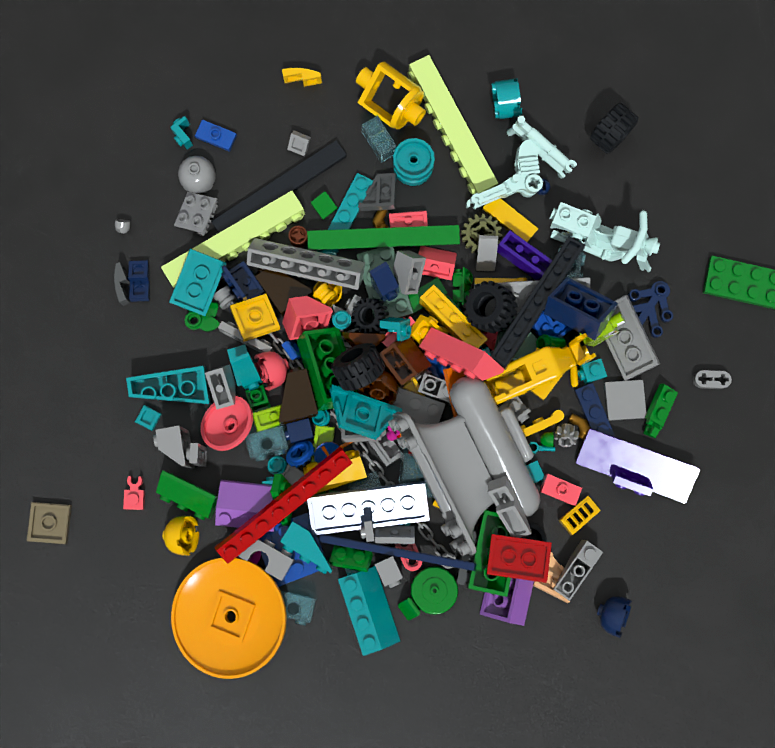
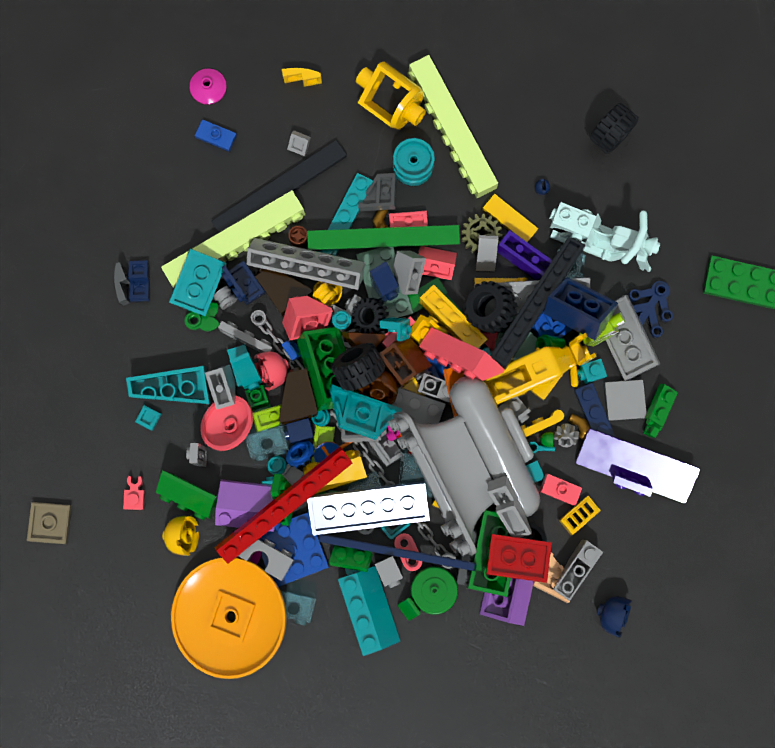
(122, 225): light grey hinge -> none
(174, 444): light grey slope -> none
(180, 137): teal bracket -> none
(196, 174): light grey cylinder -> none
(196, 213): light grey hinge -> none
(211, 93): none -> dark pink dish
(255, 317): yellow plate -> none
(303, 542): teal slope -> none
(323, 205): green slope -> none
(367, 531): light grey plate -> none
(379, 139): clear light blue brick -> none
(395, 535): light grey plate -> none
(463, 281): green hinge -> none
(506, 98): teal brick -> none
(526, 166): light aqua piece -> none
(712, 375): light grey beam -> none

